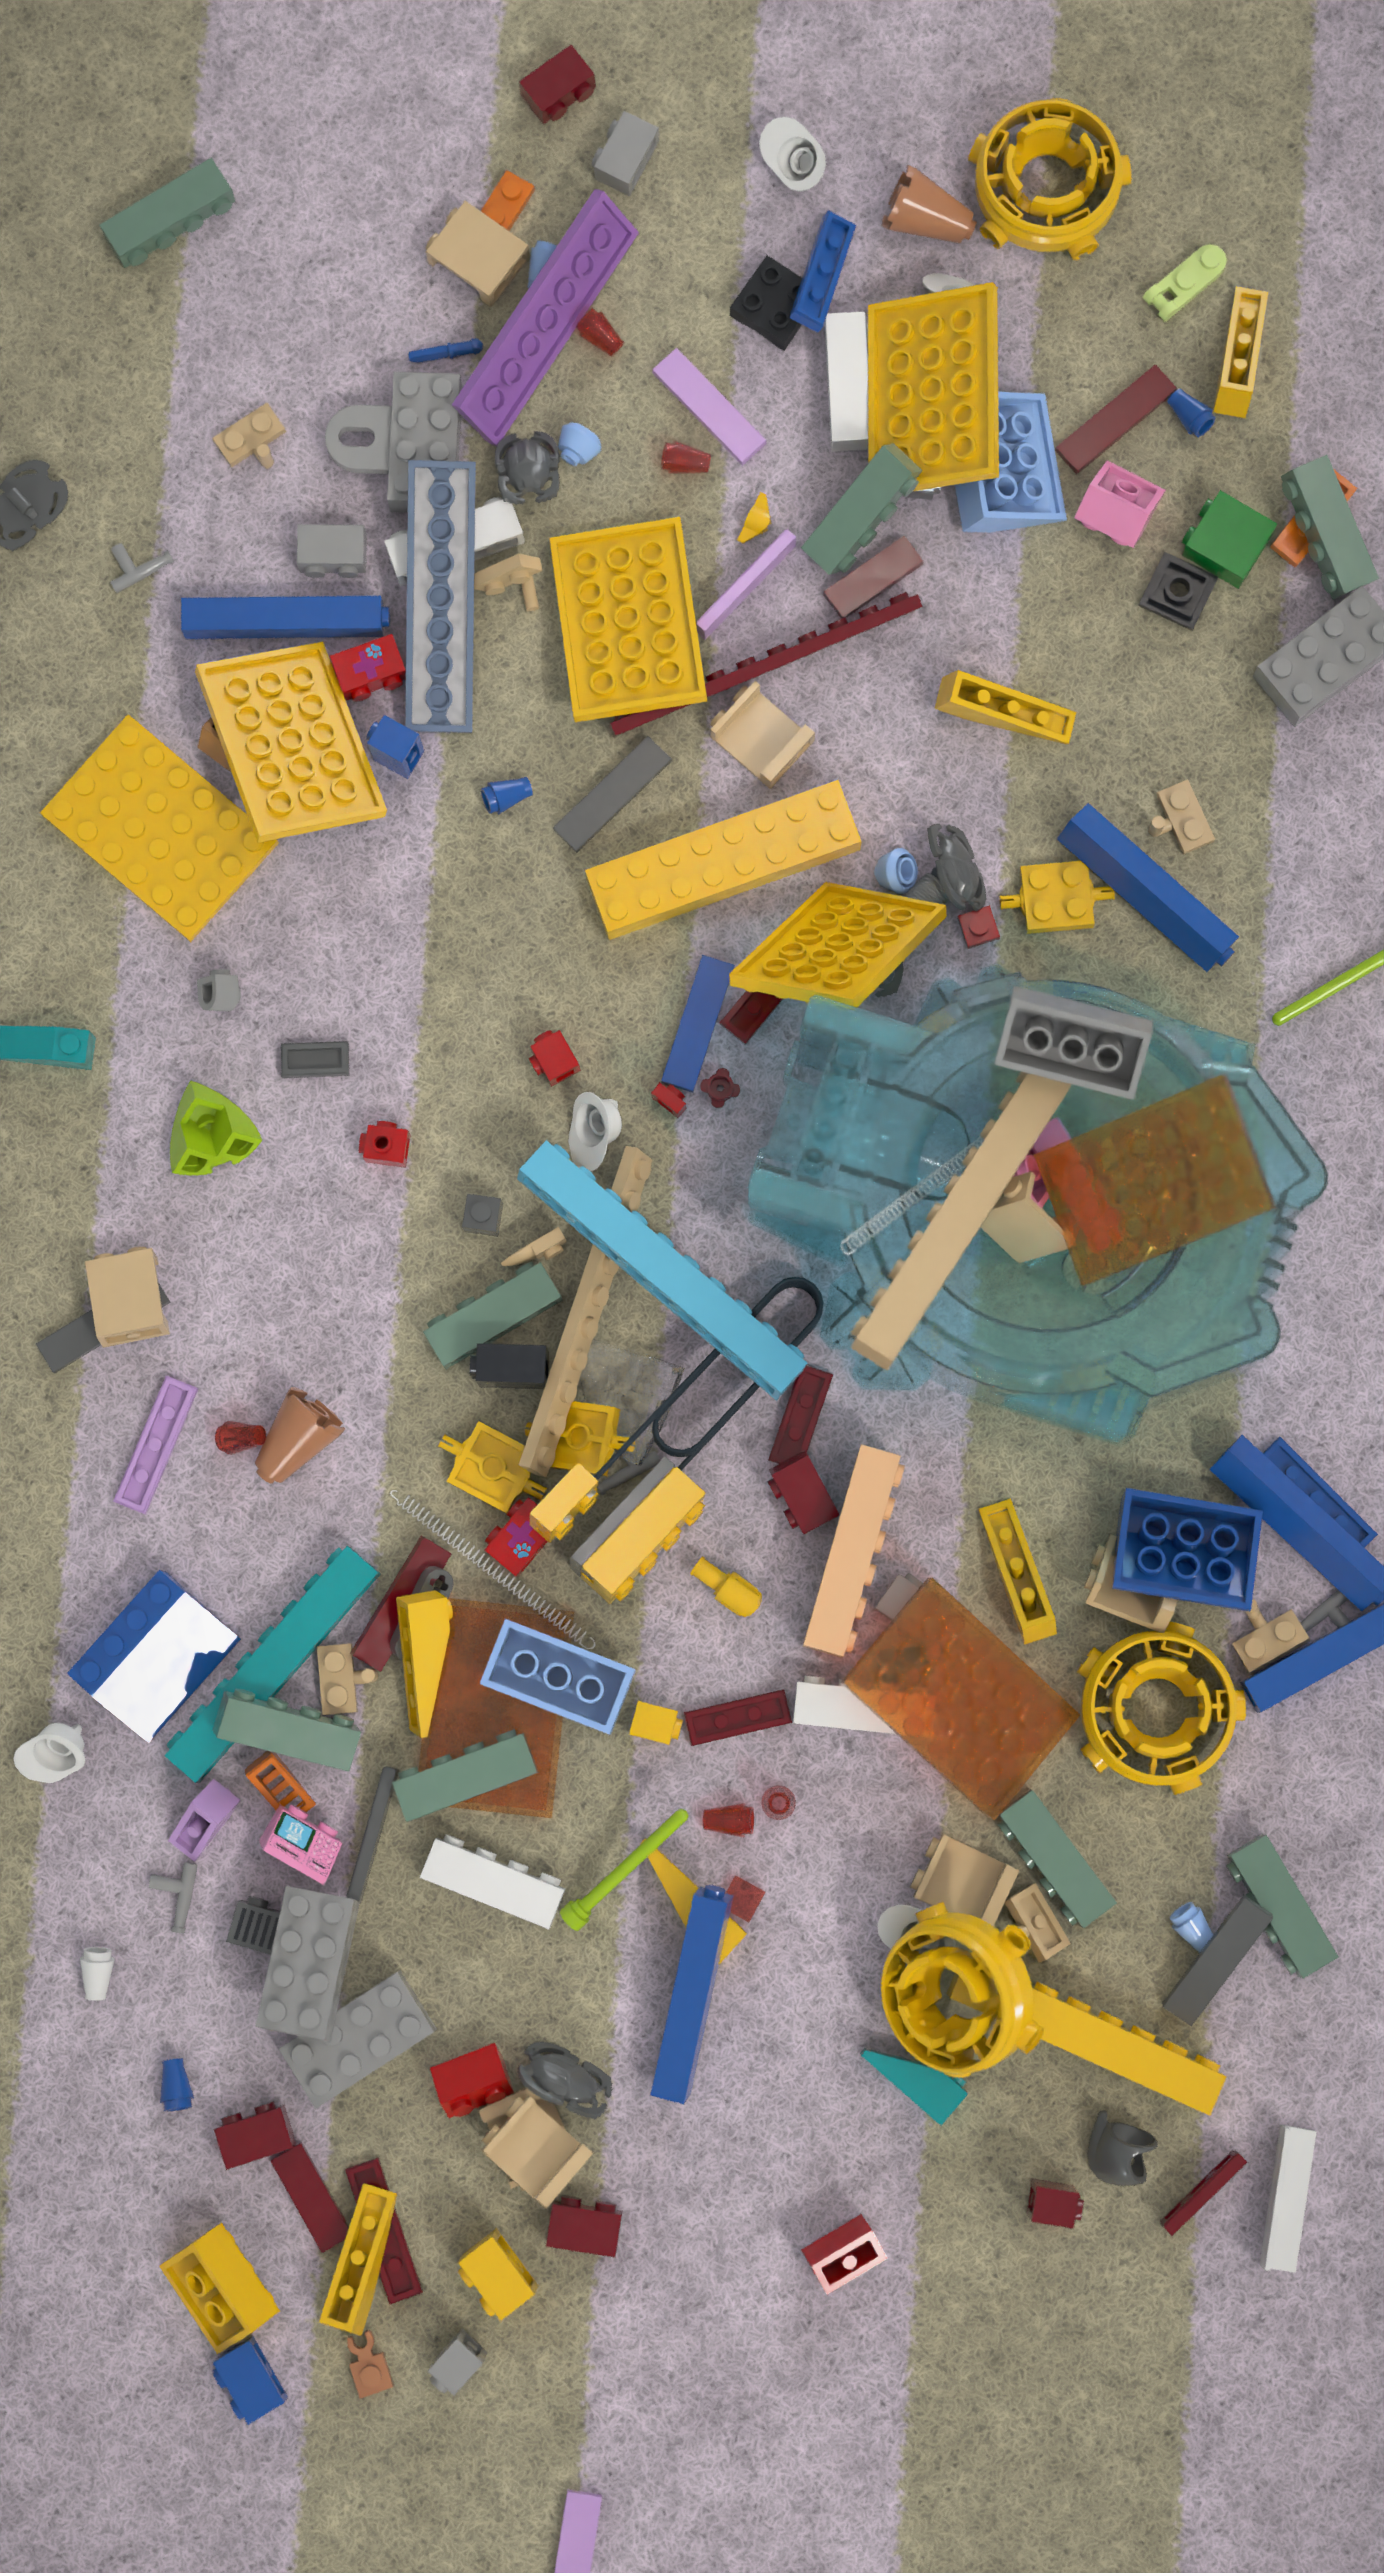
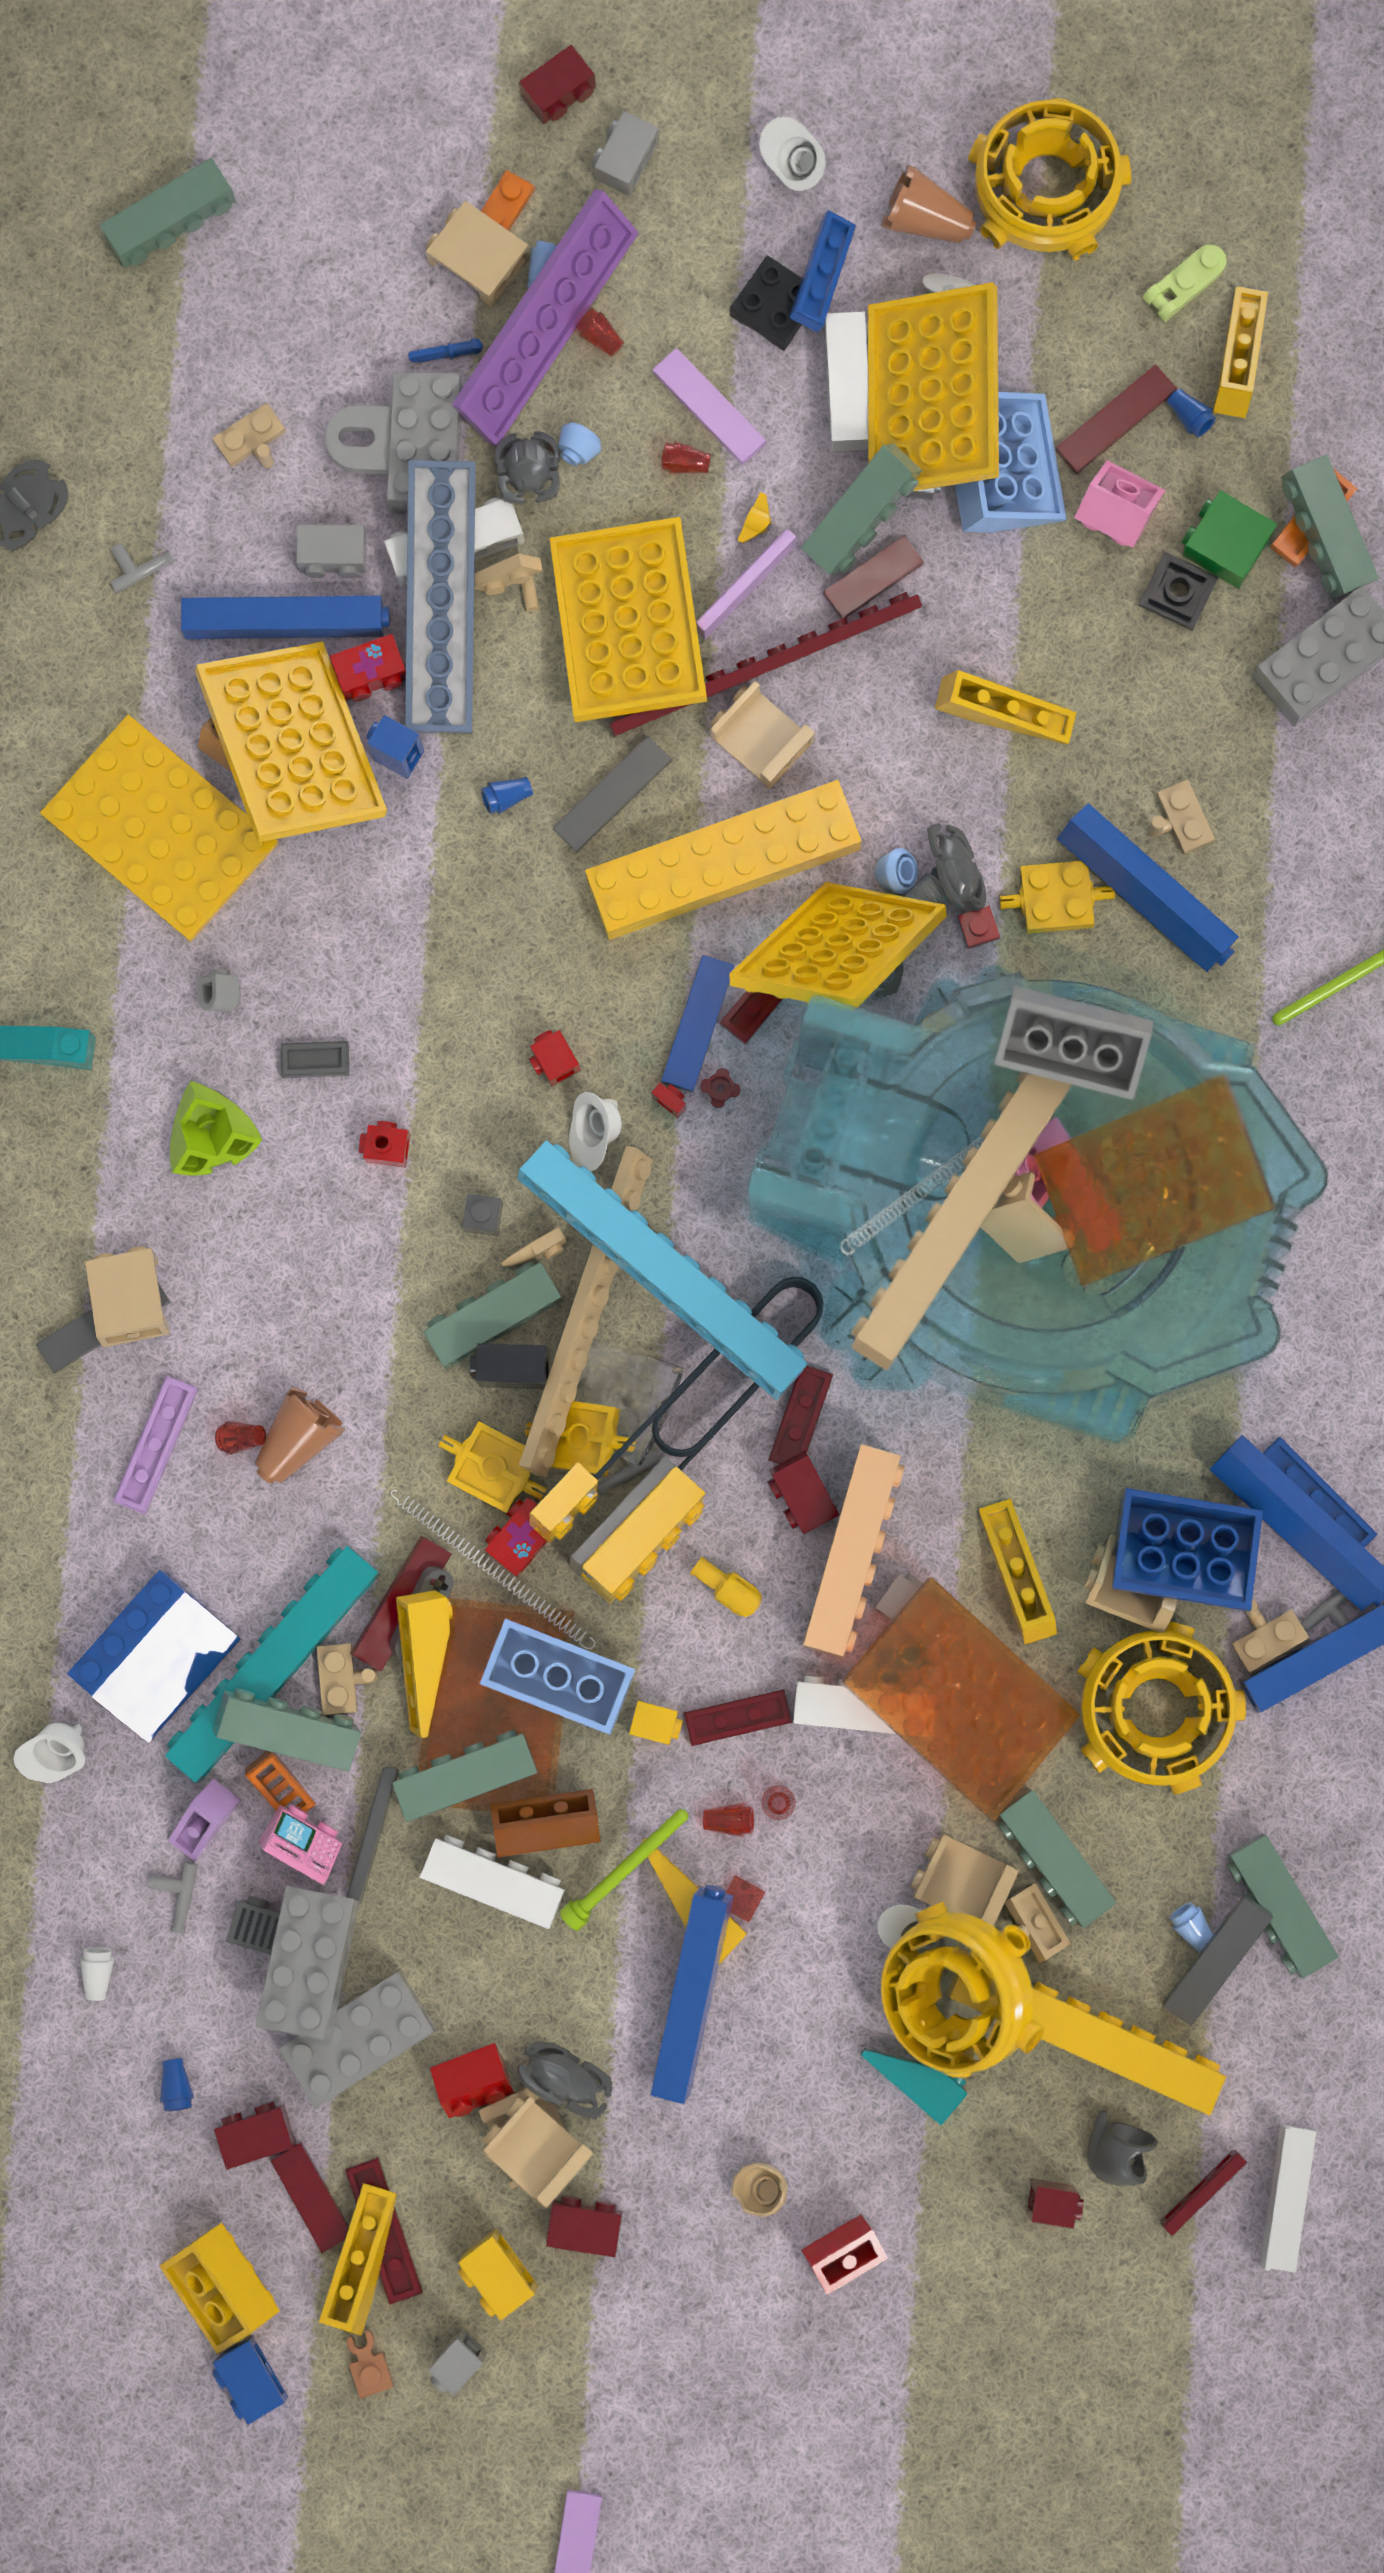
(545, 1823): none -> dark orange brick
(771, 2193): none -> tan hair

